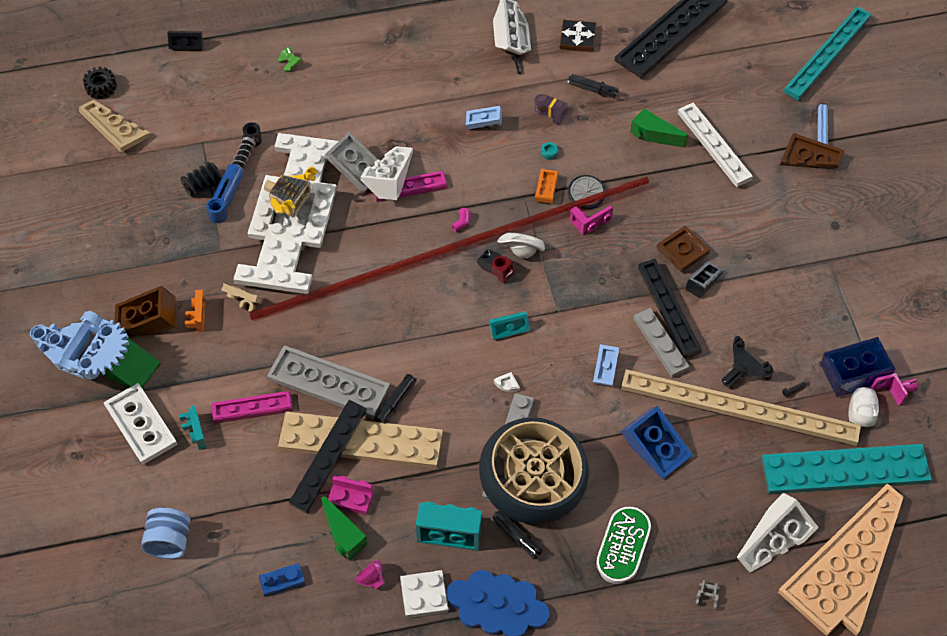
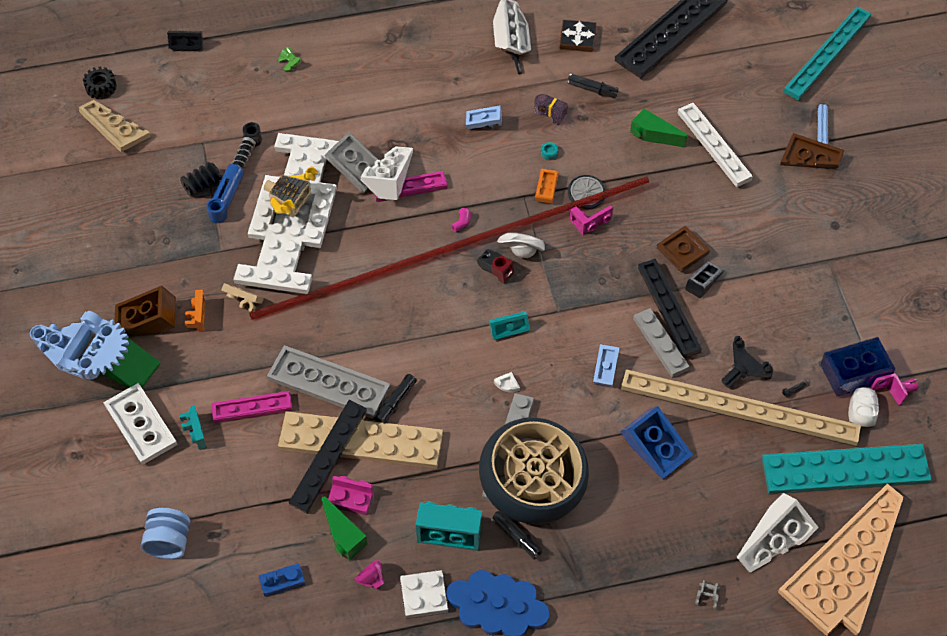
(623, 545): tile -> none

